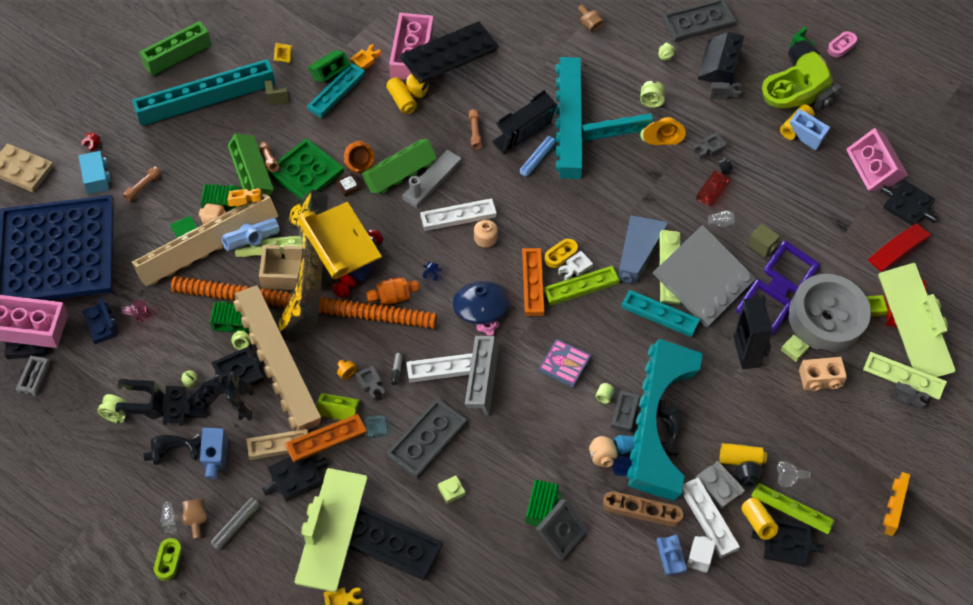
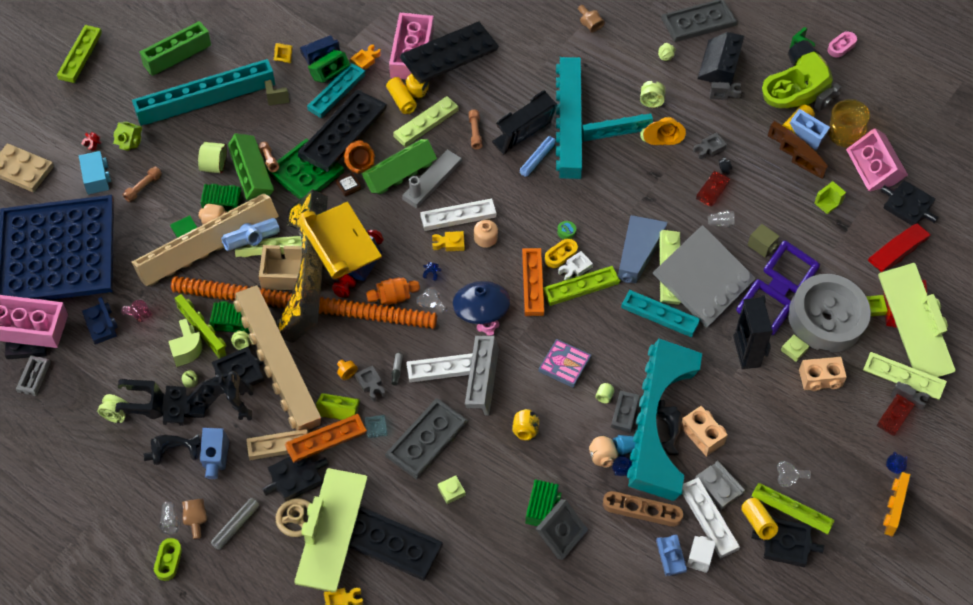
(79, 54): none -> lime plate
(127, 135): none -> lime brick
(188, 347): none -> yellowish green brick
(197, 320): none -> lime plate
(212, 157): none -> yellowish green piece
(241, 197): light orange plate -> none
(296, 506): none -> tan piece
(319, 49): none -> dark blue bracket
(341, 129): none -> black plate
(425, 121): none -> yellowish green plate
(431, 299): none -> clear rock
(452, 241): none -> yellow plate
(525, 424): none -> yellow head
(566, 230): none -> bright green tile
(699, 432): none -> light nougat brick
(736, 454): yellow brick -> none
(749, 473): black cone -> none
(802, 153): none -> reddish brown slope
(830, 197): none -> lime panel
(848, 122): none -> clear yellow wheel
(895, 415): none -> clear red plate
(896, 463): none -> clear blue plate

